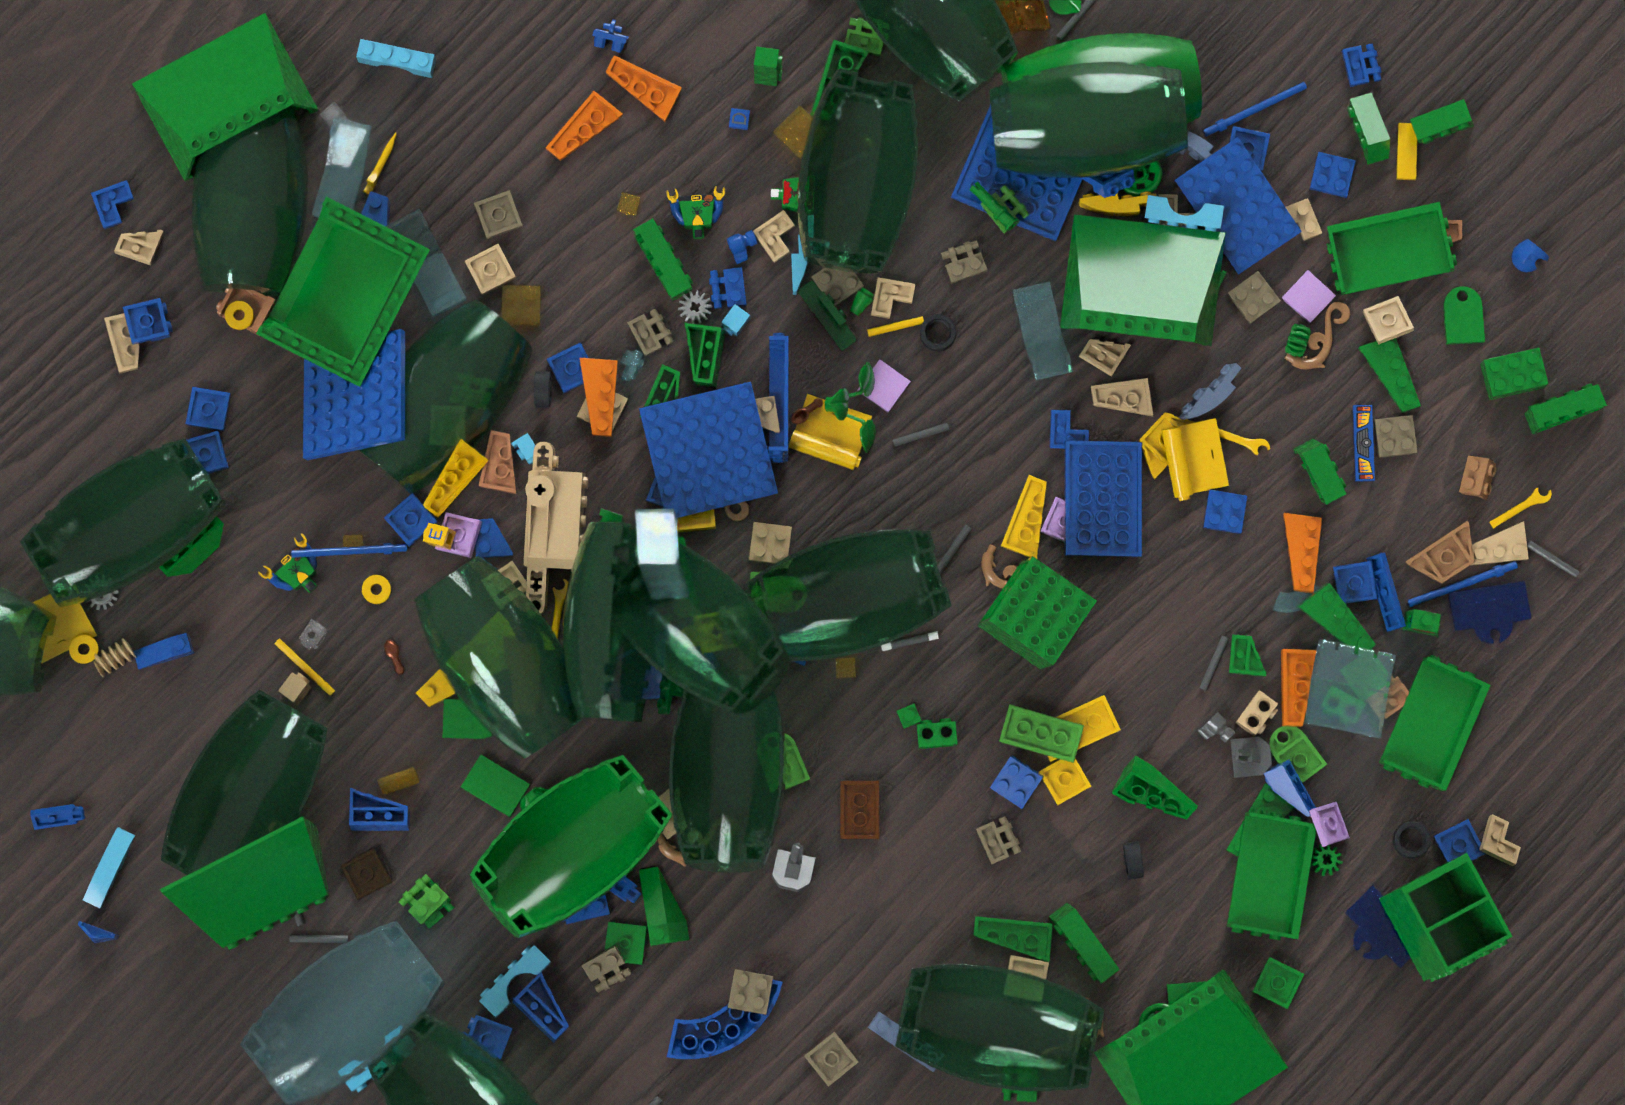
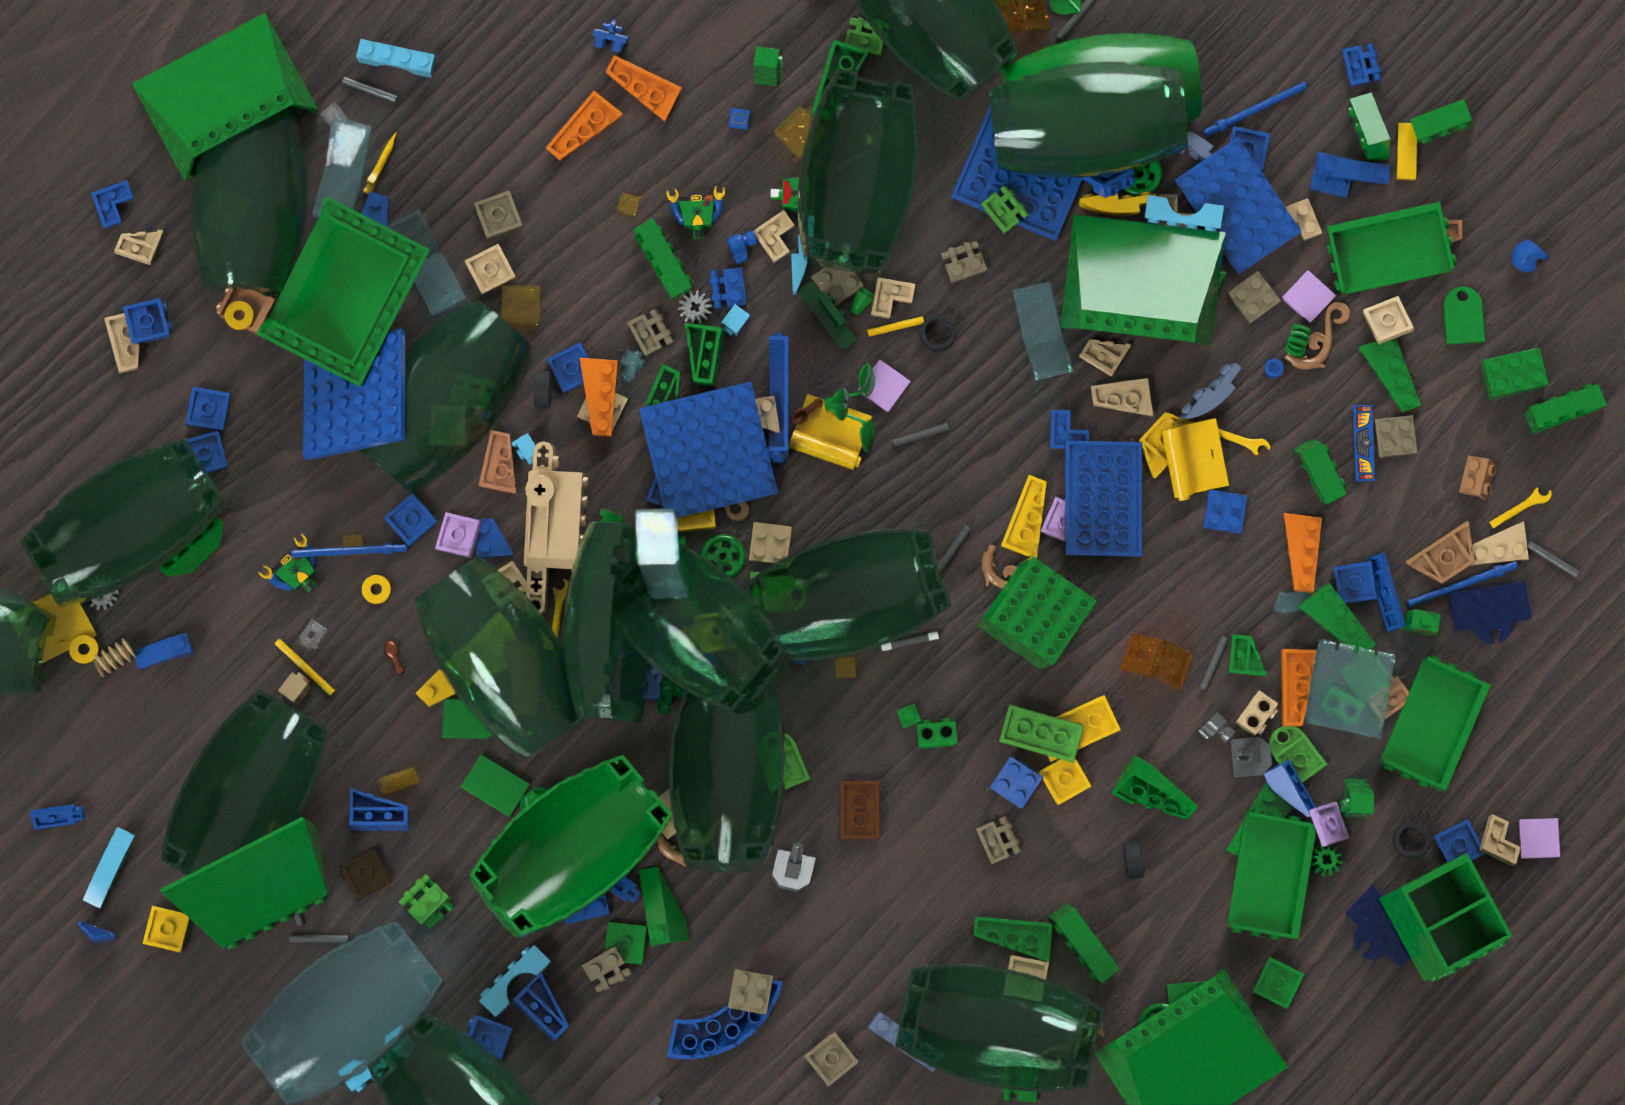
(166, 929): none -> yellow plate
(369, 89): none -> dark grey bar
(439, 536): yellow brick -> none
(455, 476): yellow wing -> none
(736, 546): none -> green plate
(1000, 212): green pin -> none
(1157, 660): none -> clear orange bracket
(1273, 368): none -> blue tile
(1352, 170): none -> blue plate
(1357, 799): none -> green wedge
(1539, 838): none -> lavender tile

